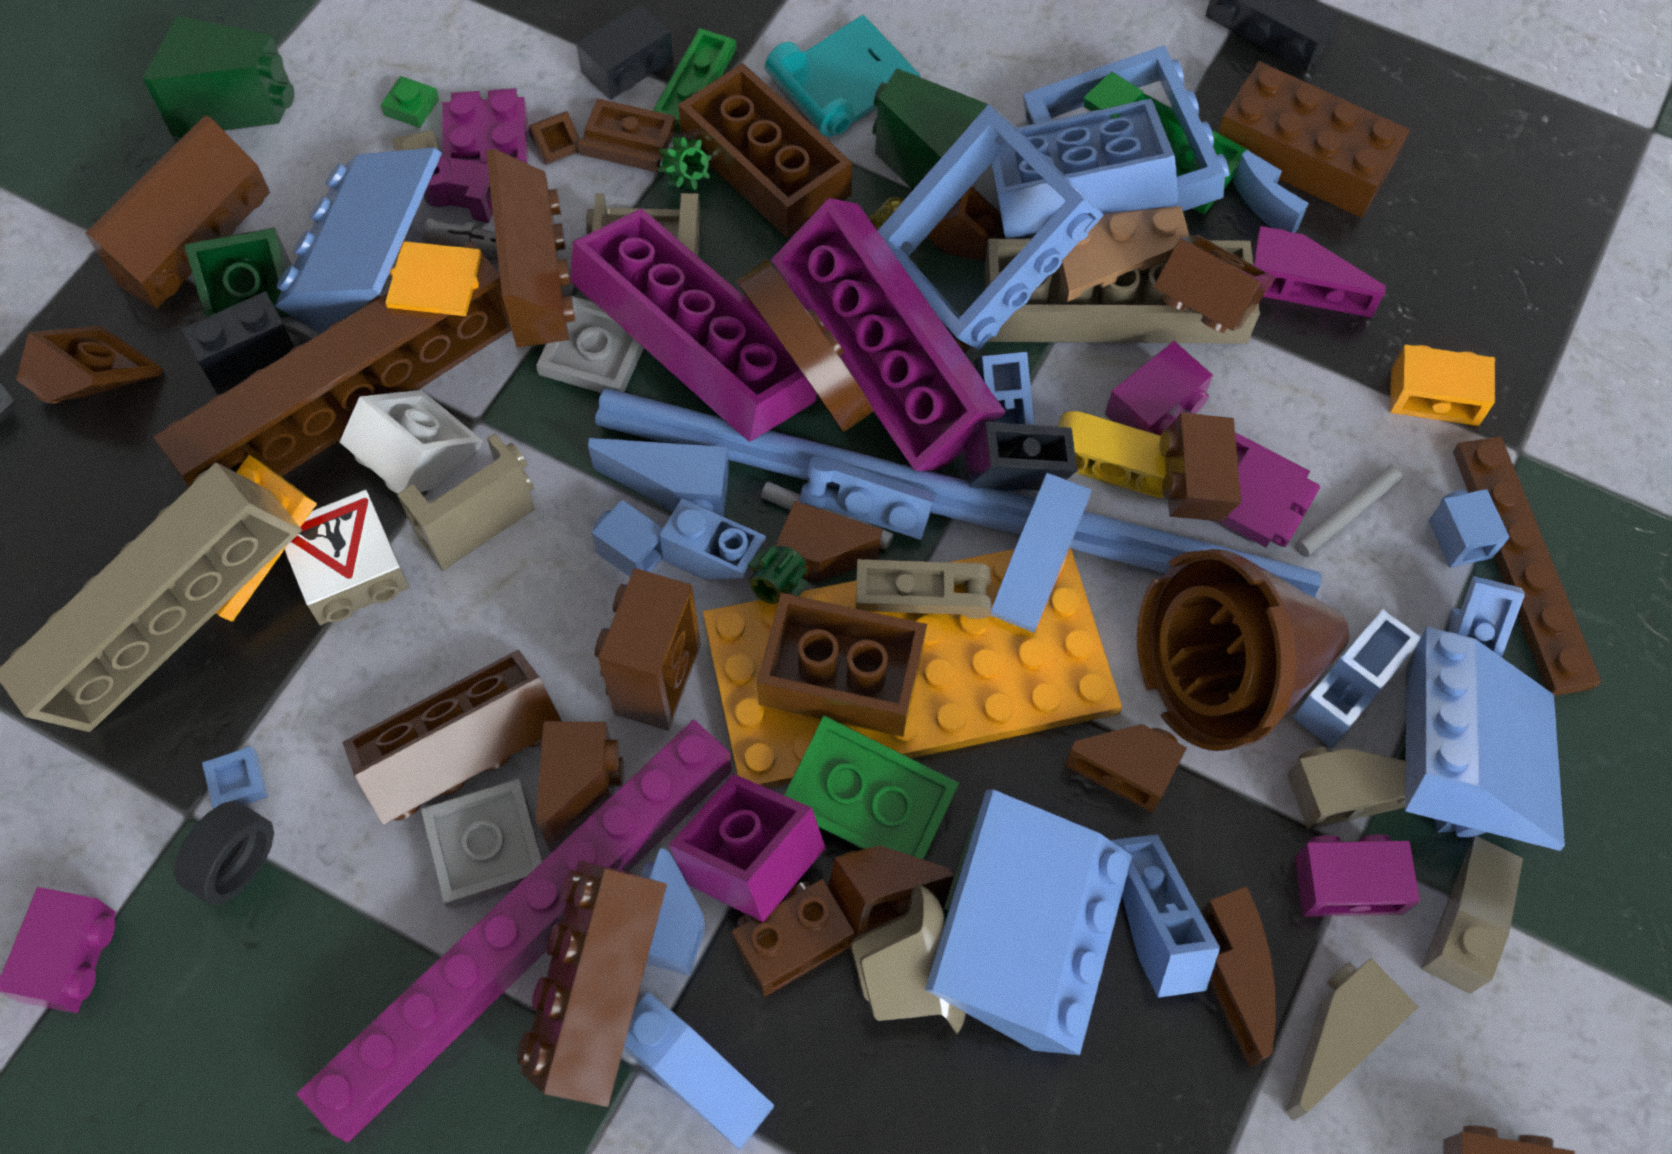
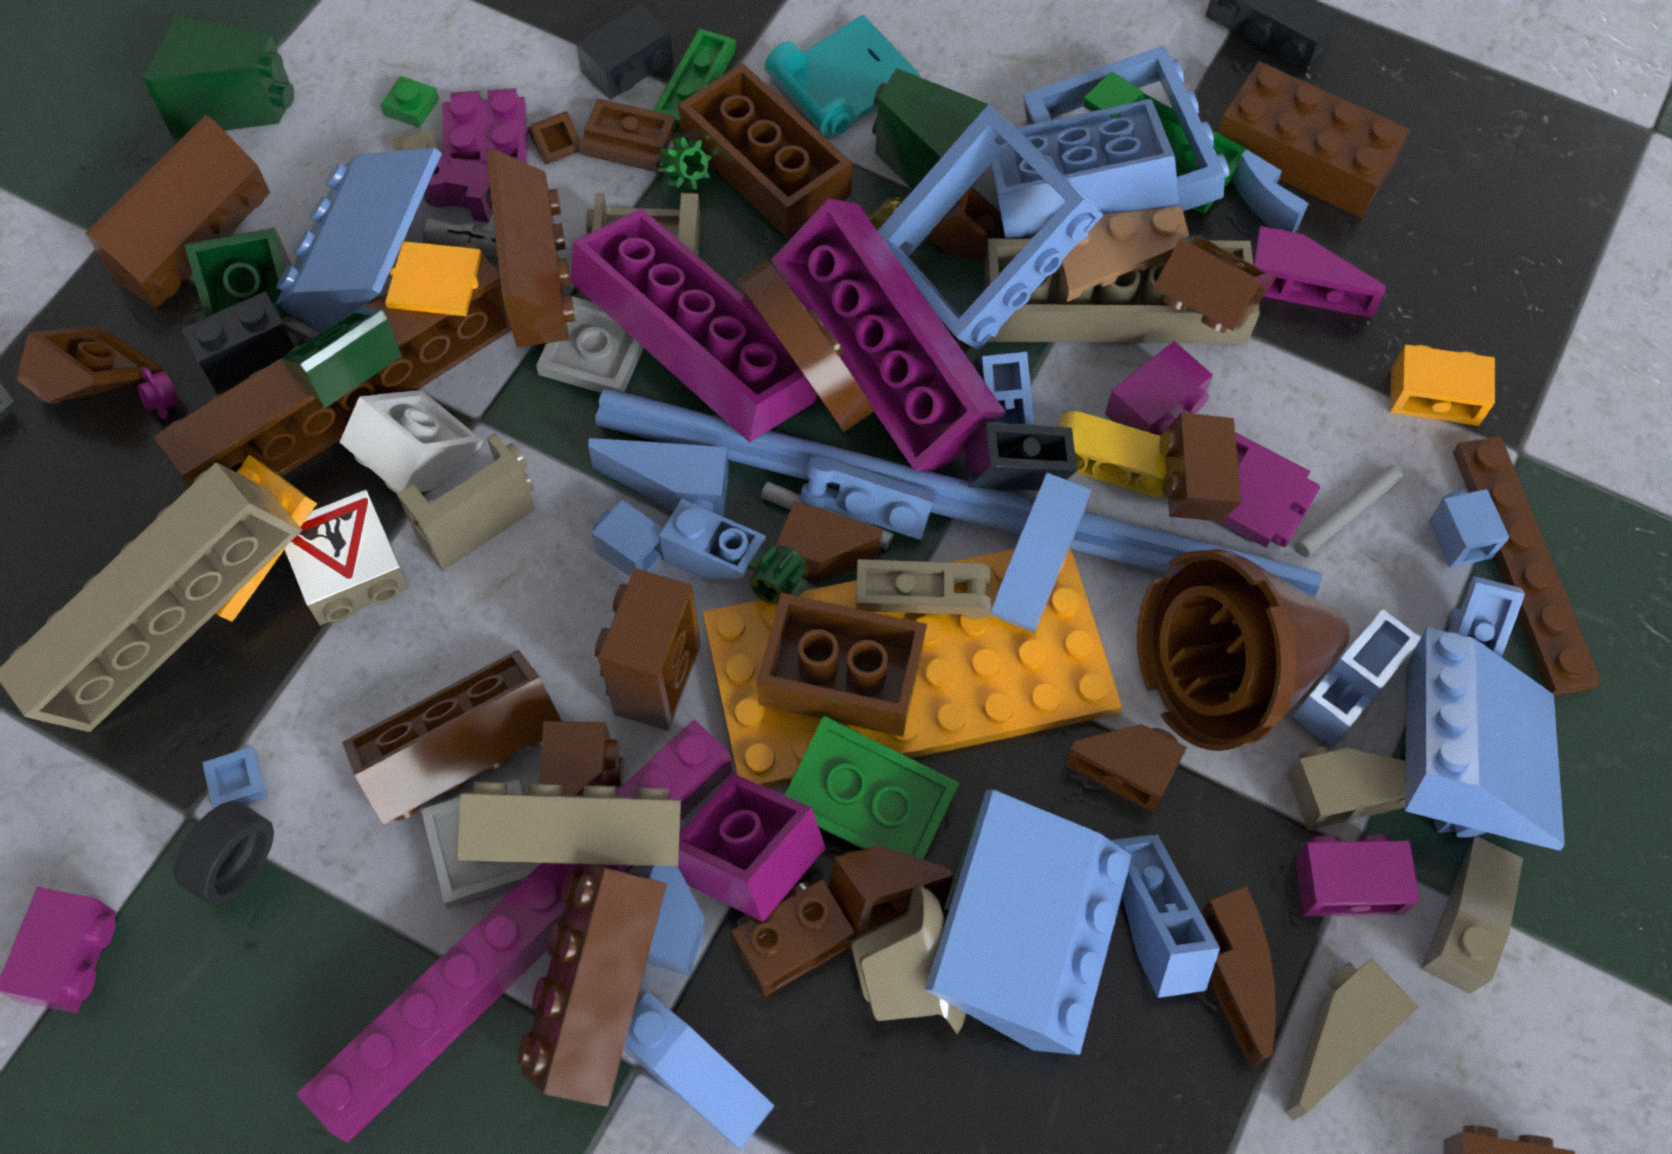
(157, 392): none -> magenta plate
(344, 355): none -> dark green slope
(568, 827): none -> dark tan brick

